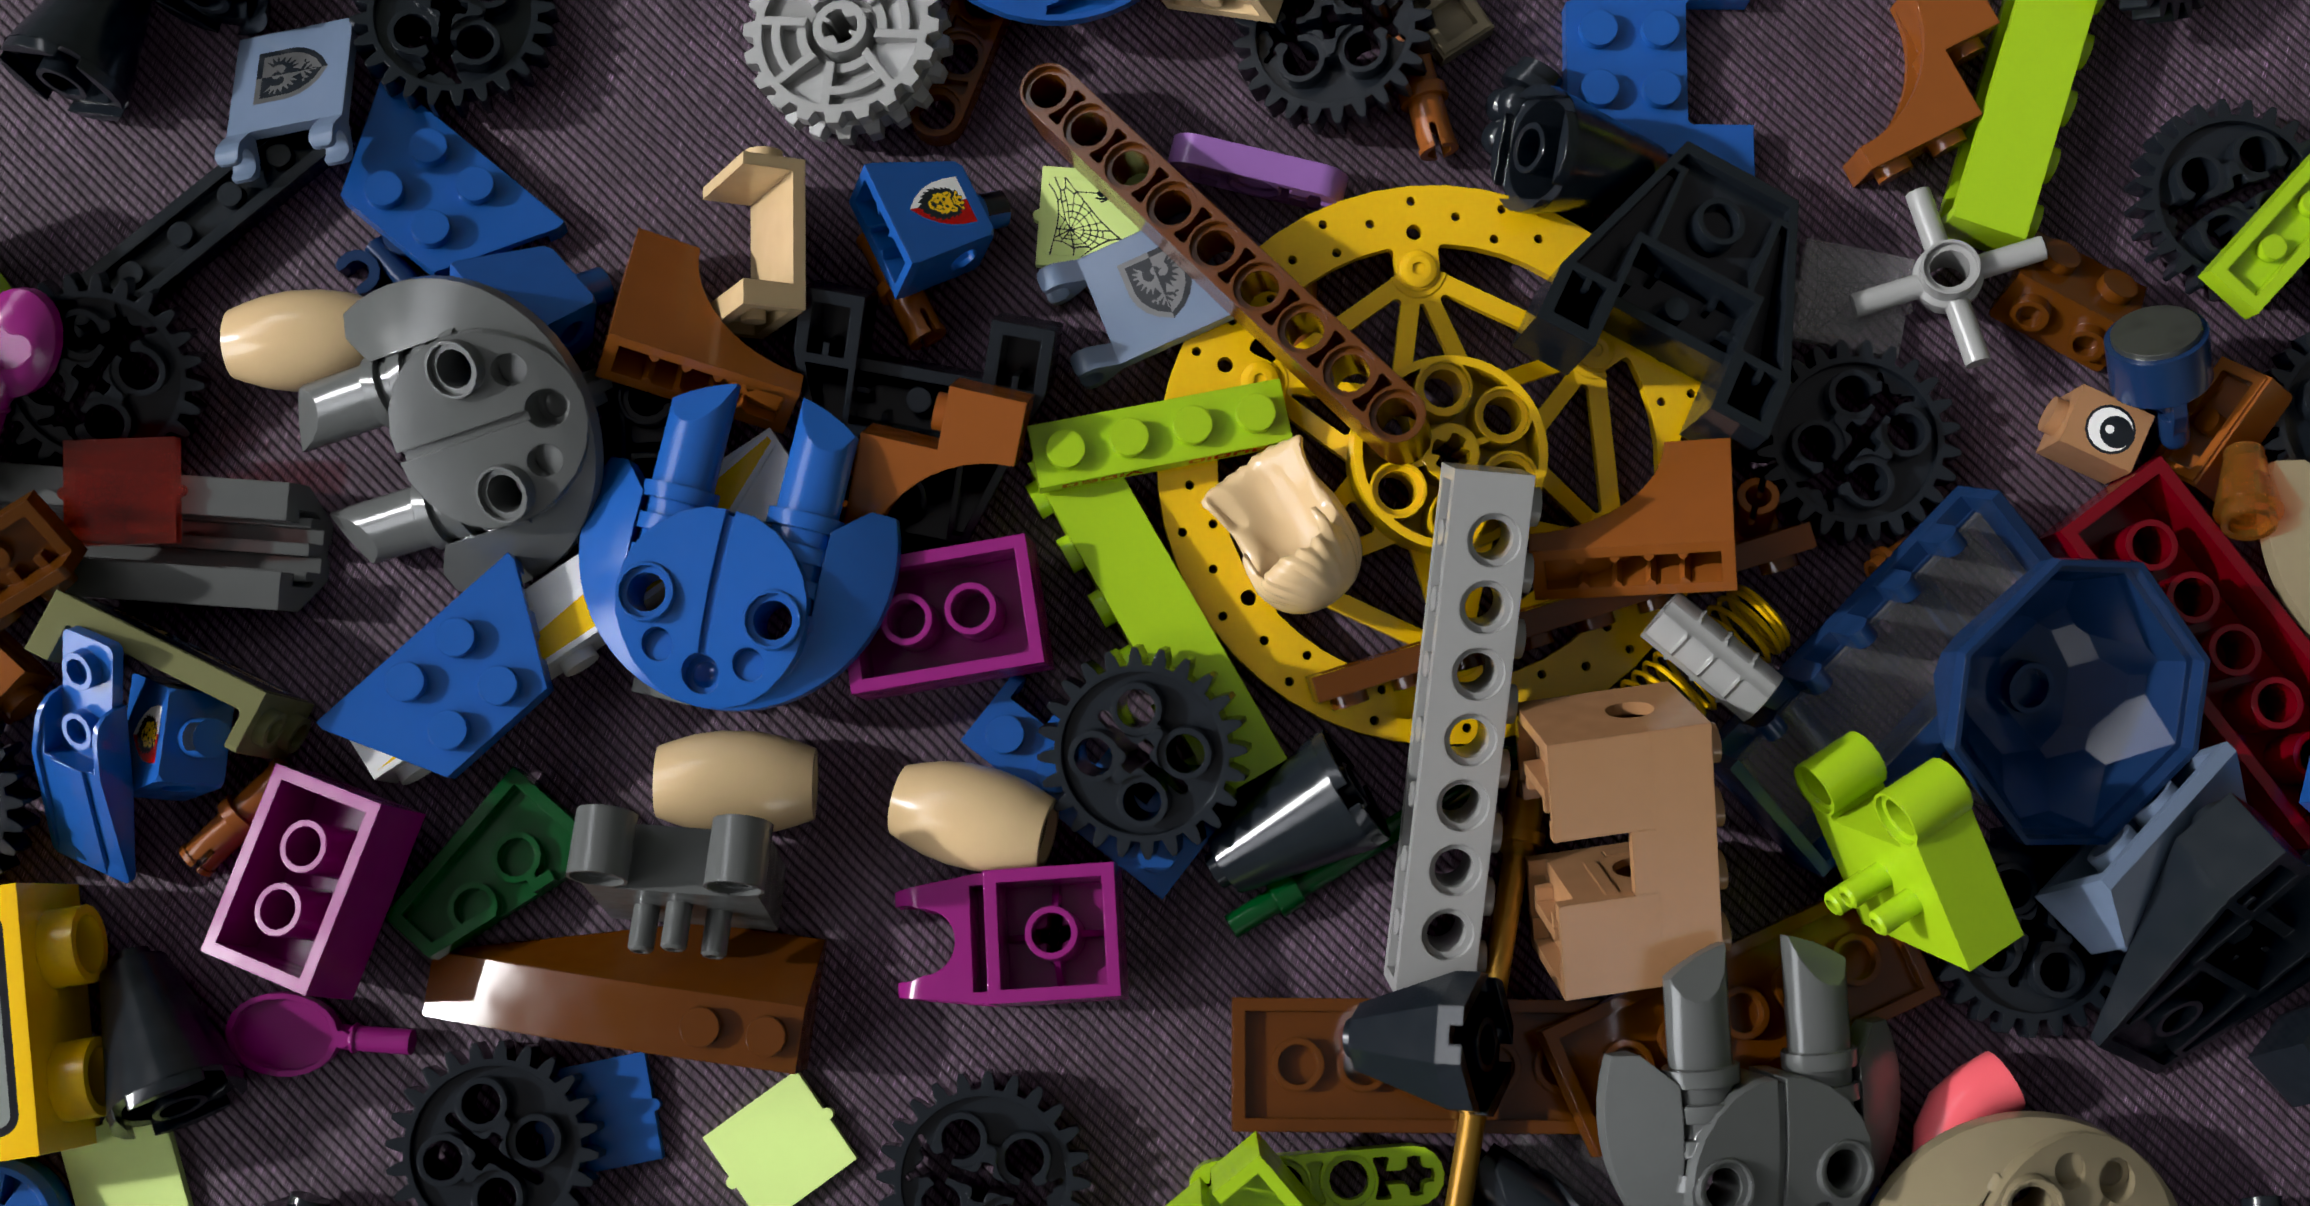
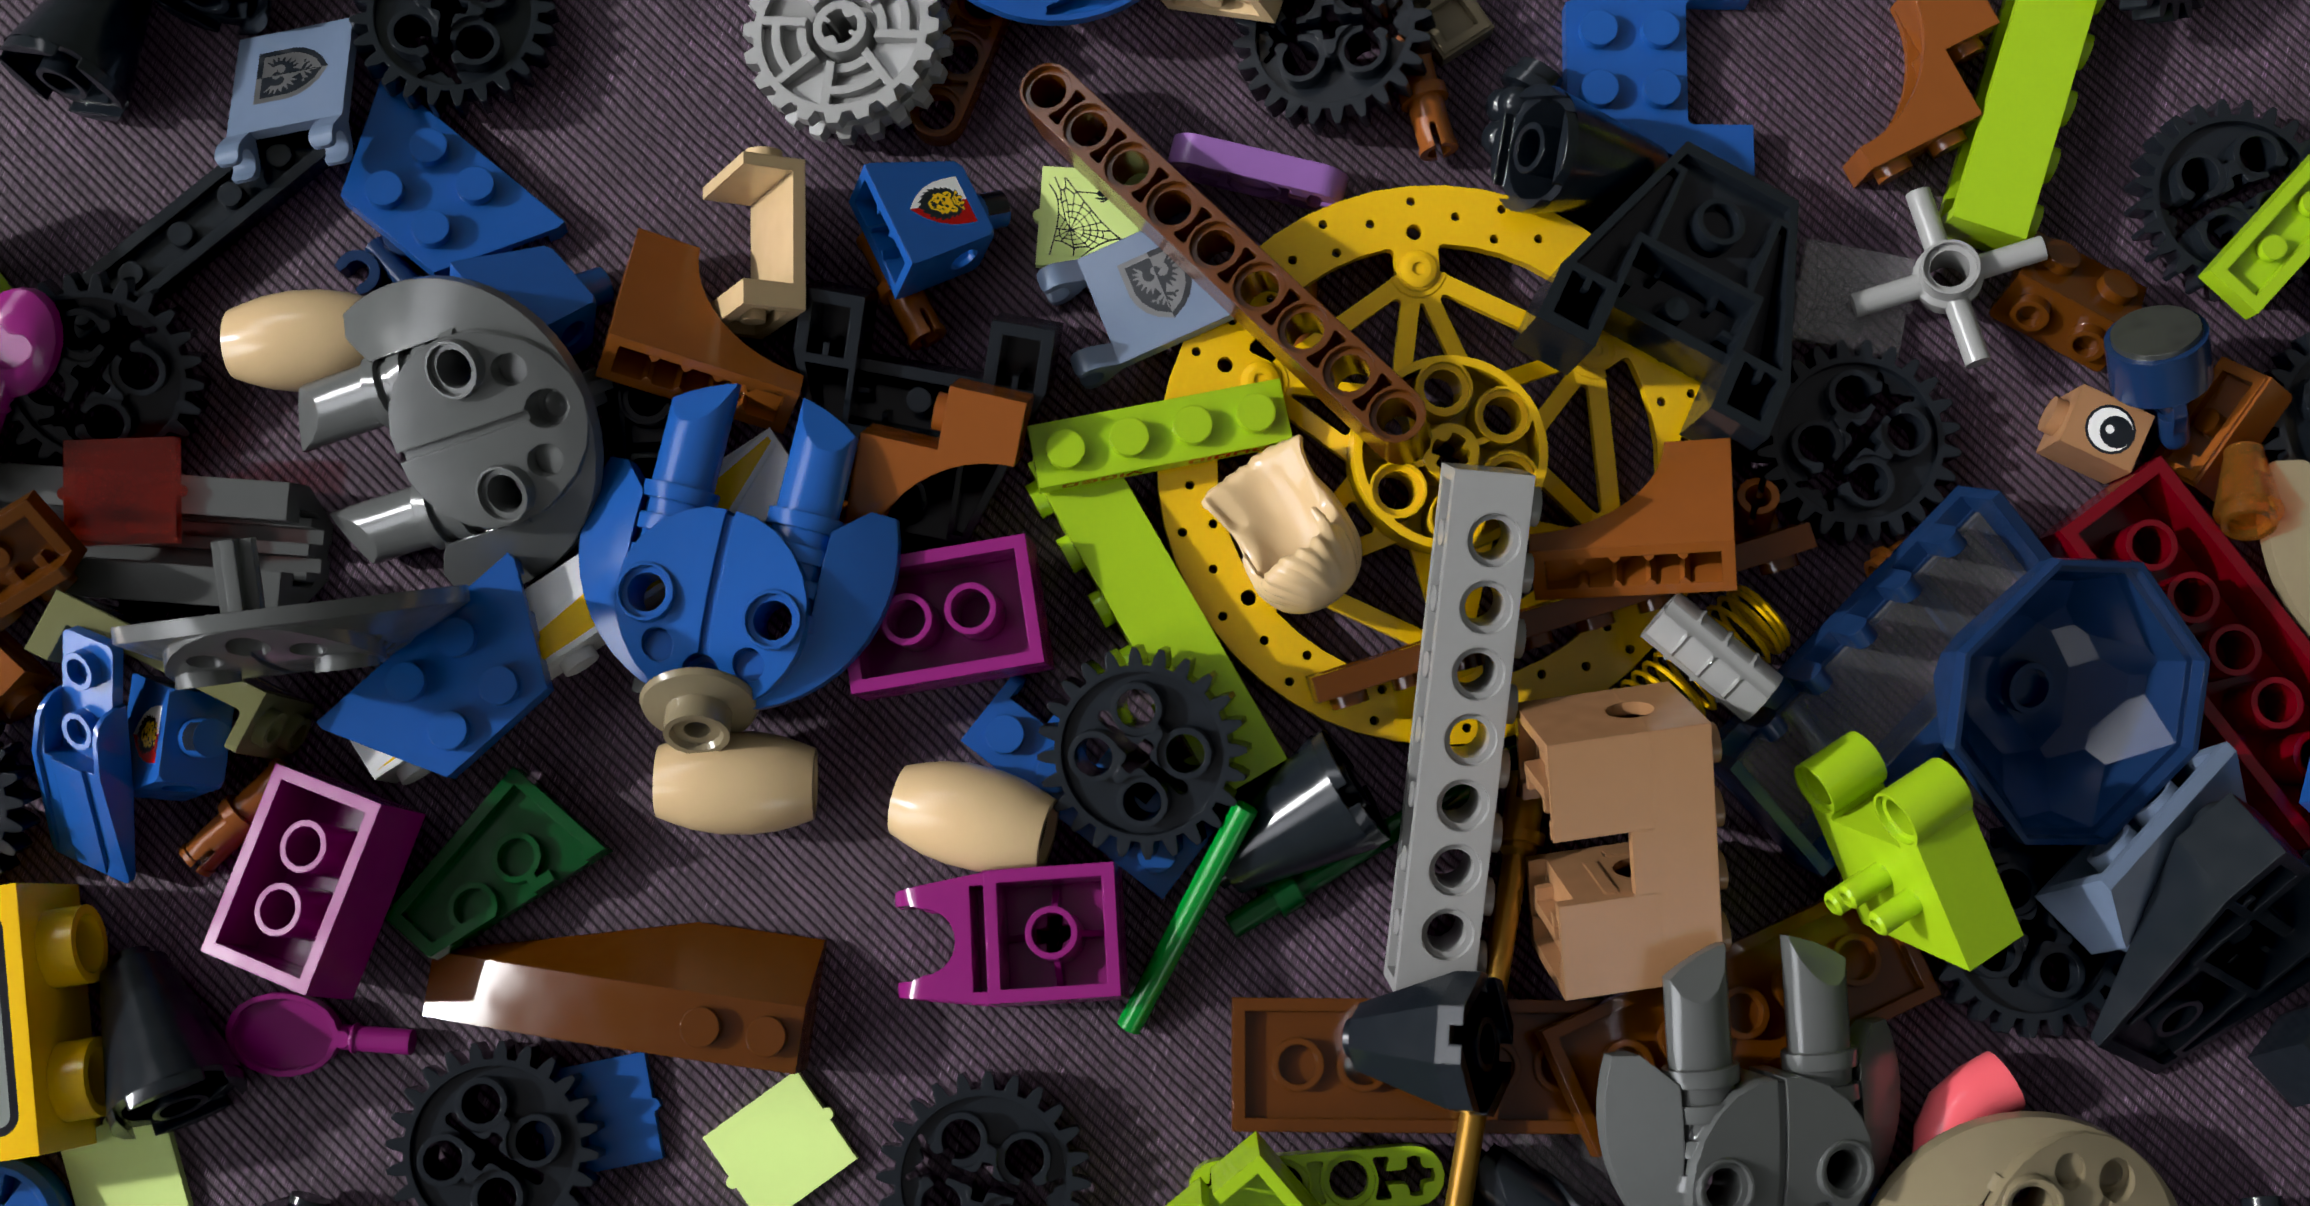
(282, 640): none -> dark grey piece
(678, 876): dark grey piece -> none
(698, 707): none -> dark tan piece
(1187, 917): none -> green bar

